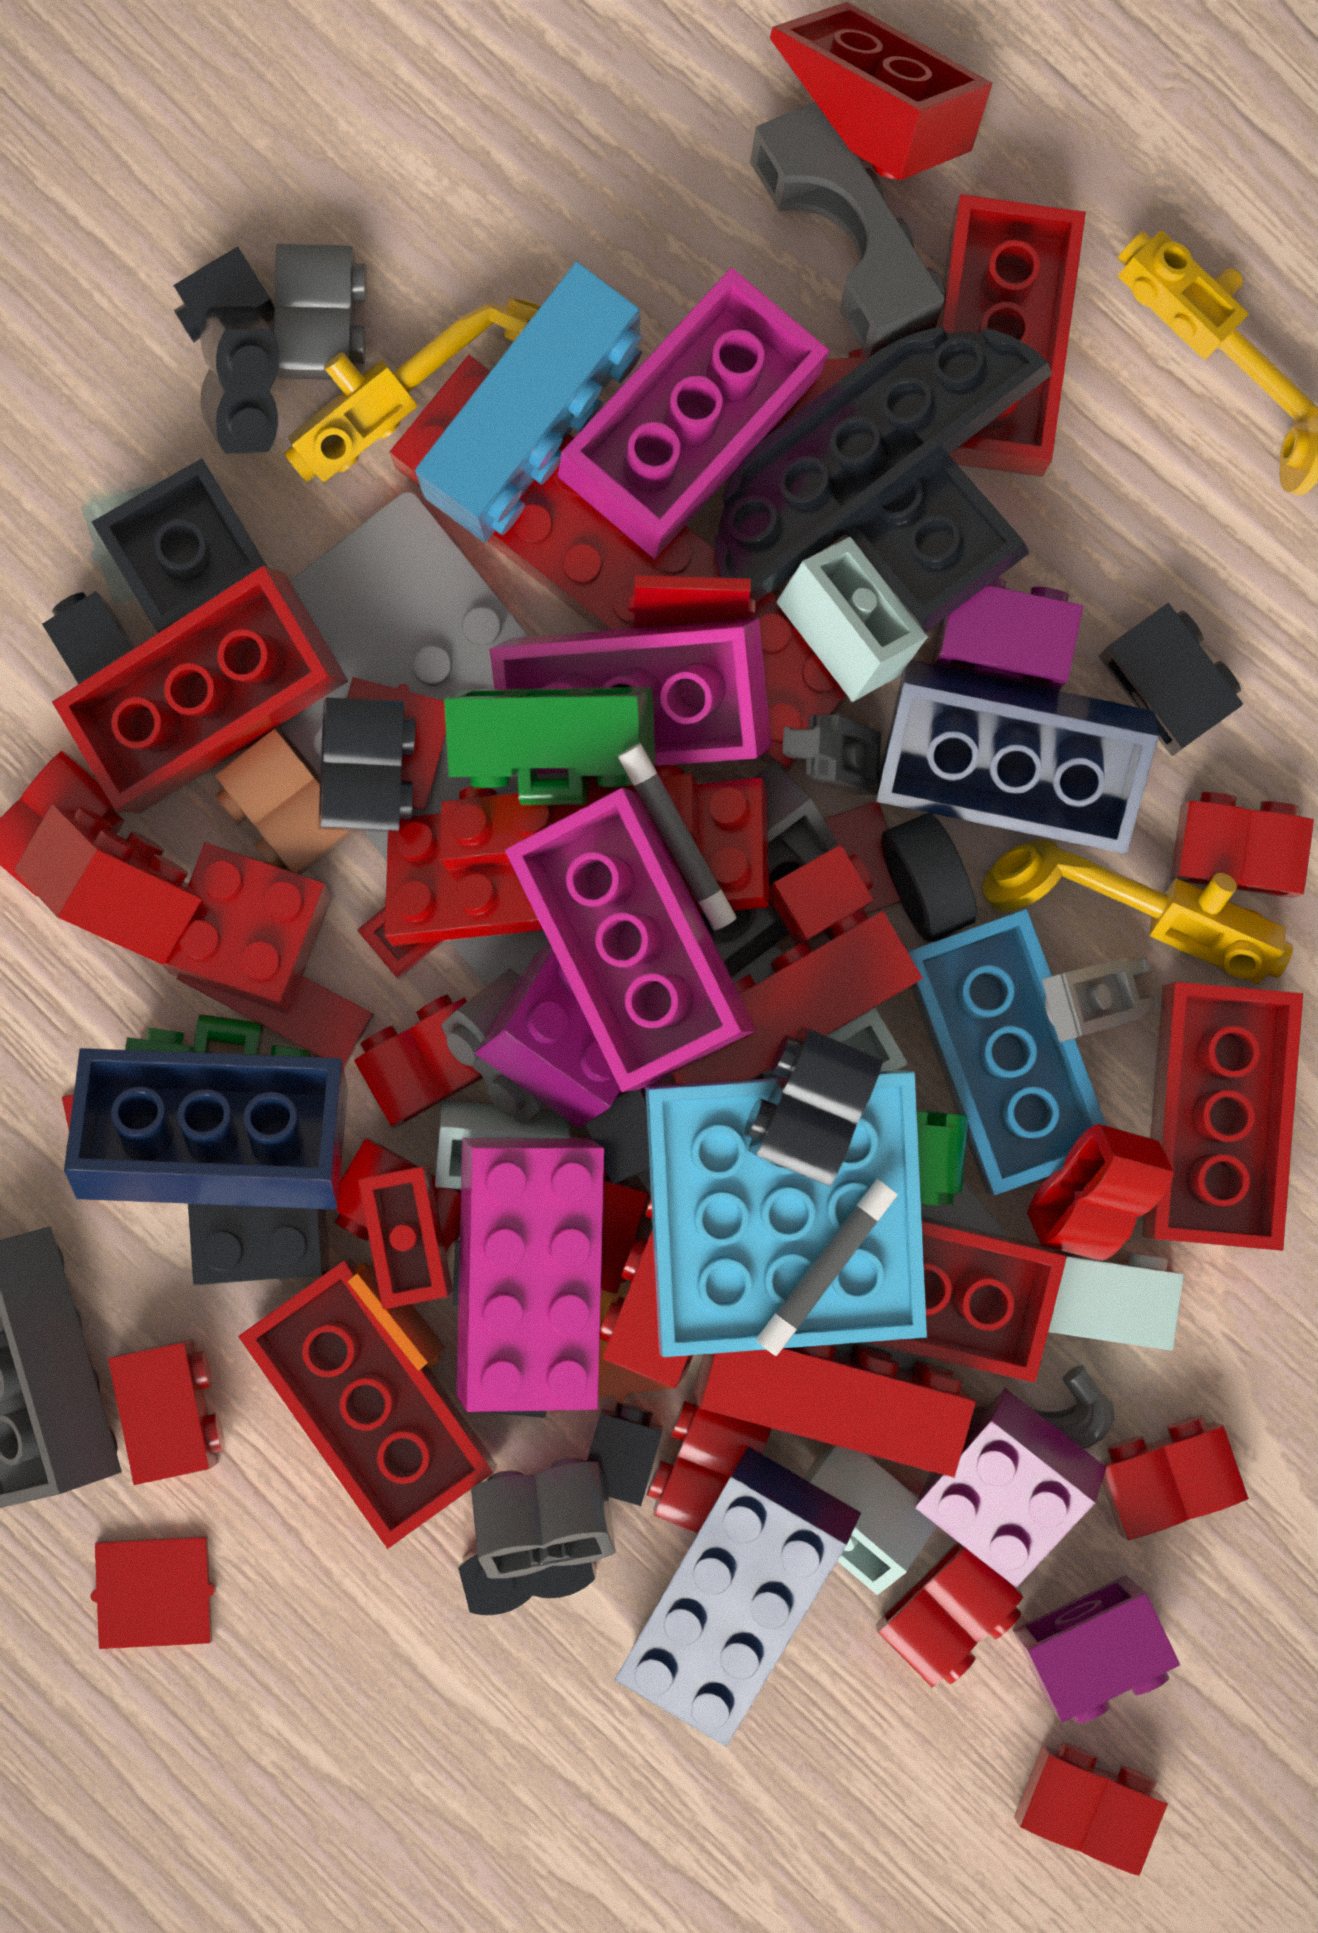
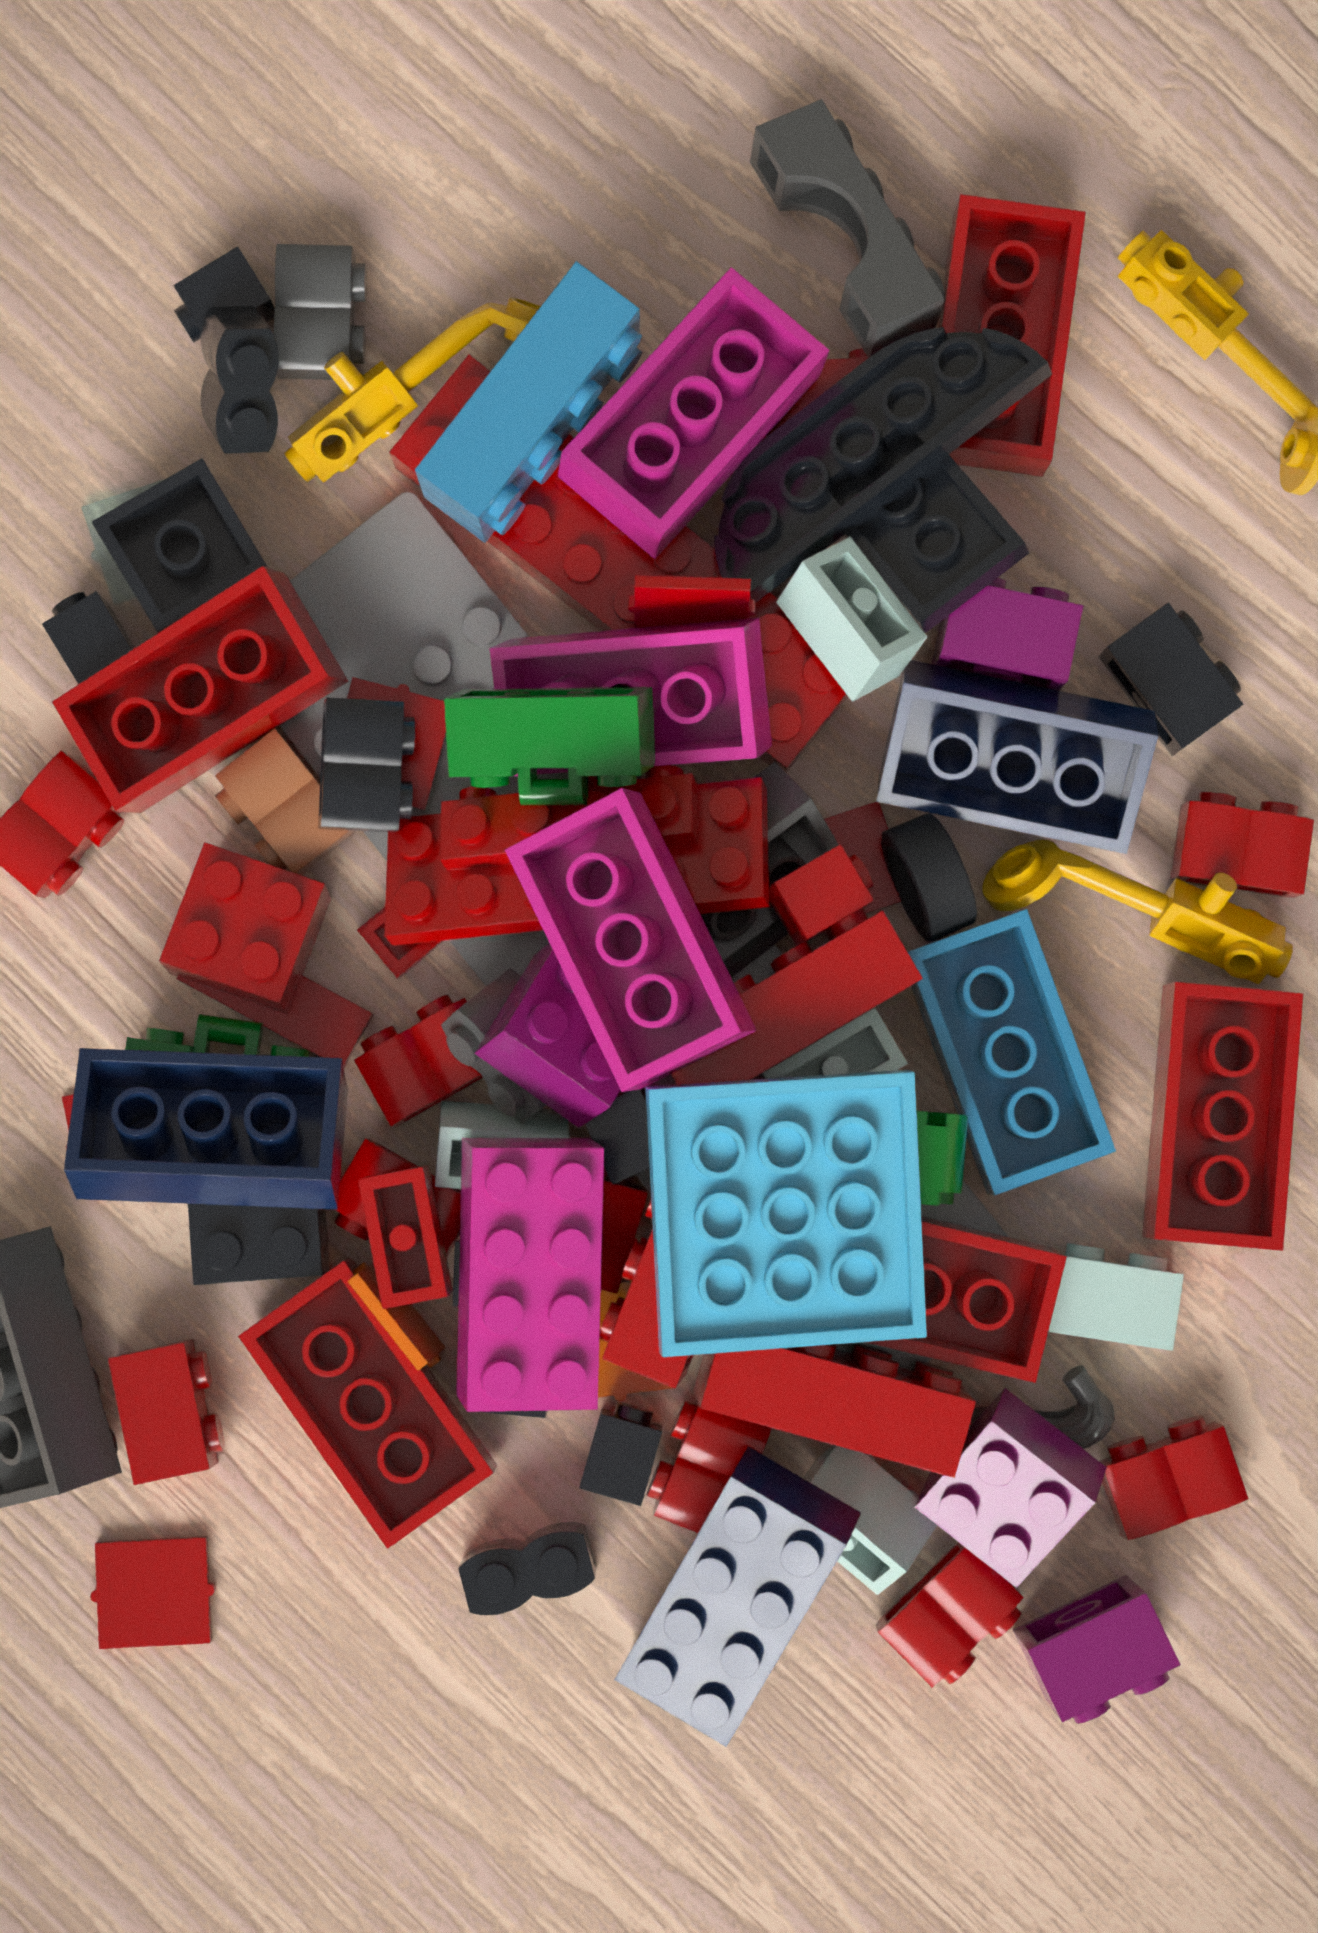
(108, 882): red brick -> none
(542, 1519): dark grey brick -> none
(677, 836): dark grey bar -> none
(813, 1104): black brick -> none
(826, 1267): dark grey bar -> none
(837, 752): dark grey hinge -> none
(883, 89): red slope -> none
(1091, 1808): red brick -> none
(1097, 998): light grey hinge -> none
(1100, 1192): red brick -> none

